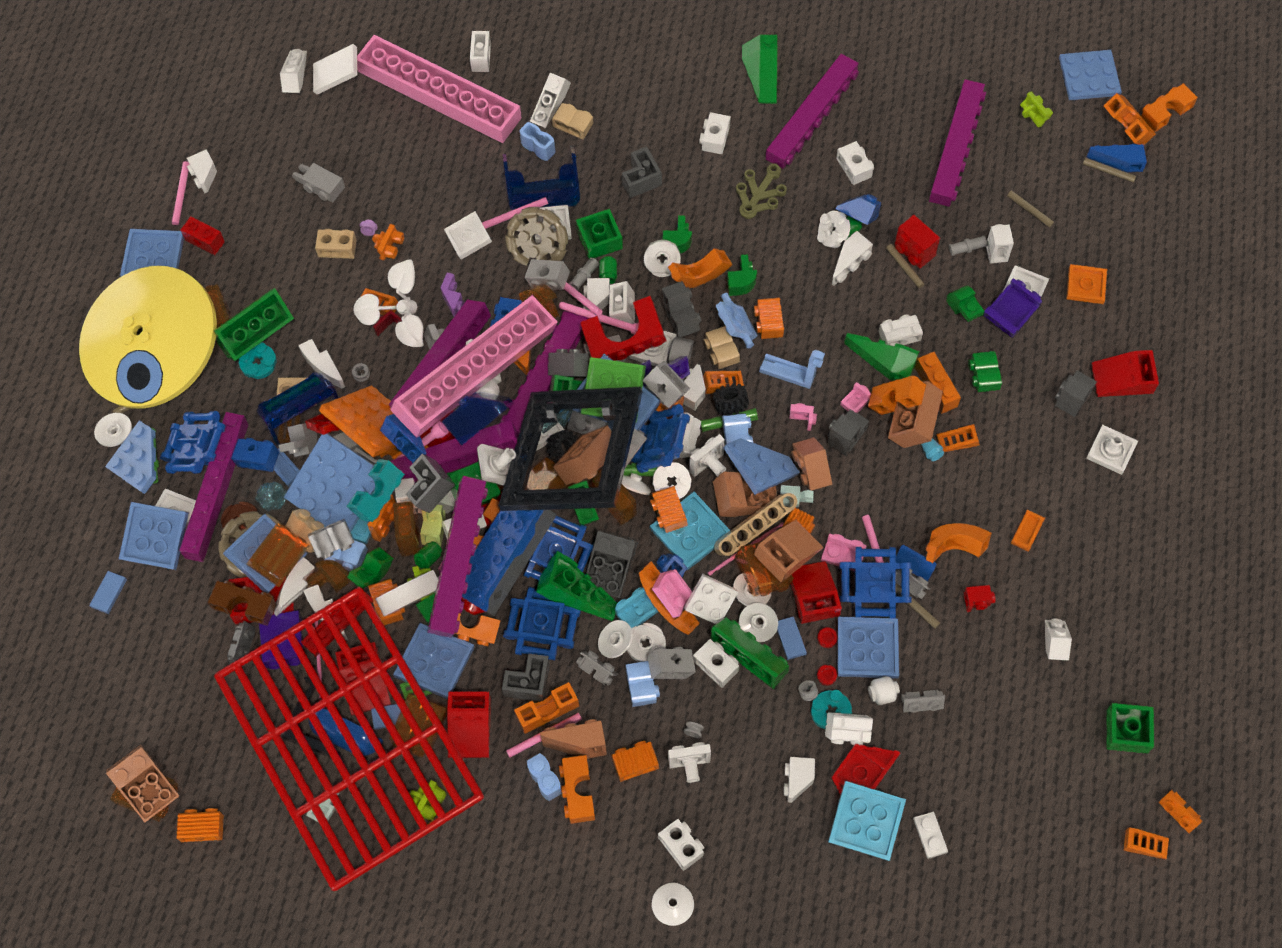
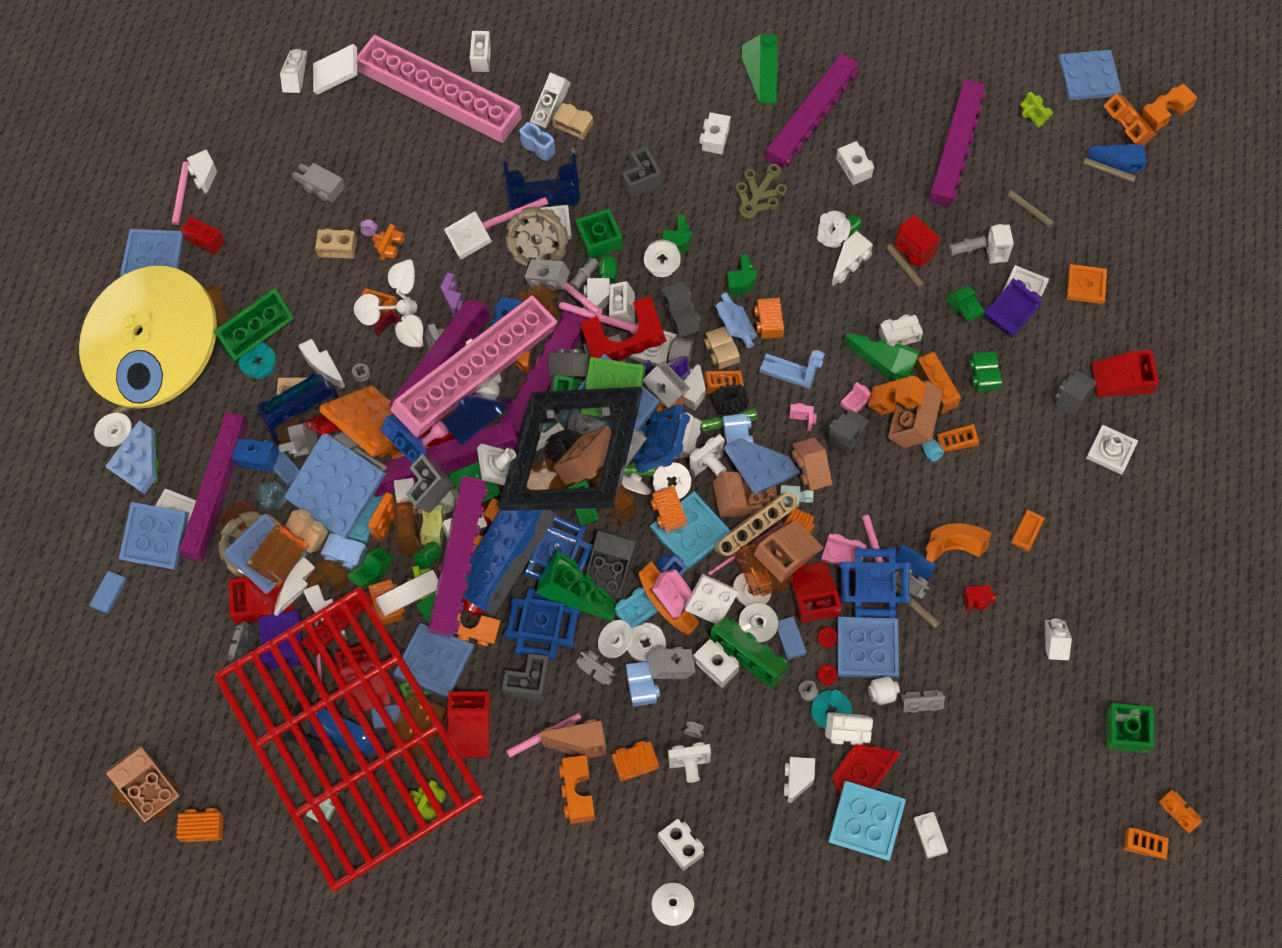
(192, 443): blue brick -> none
(227, 596): reddish brown arch -> none
(331, 538): flat silver brick -> none
(386, 479): teal arch -> none
(546, 779): light blue brick -> none
(557, 704): orange arch -> none
(704, 270): orange arch -> none
(862, 208): slope -> none

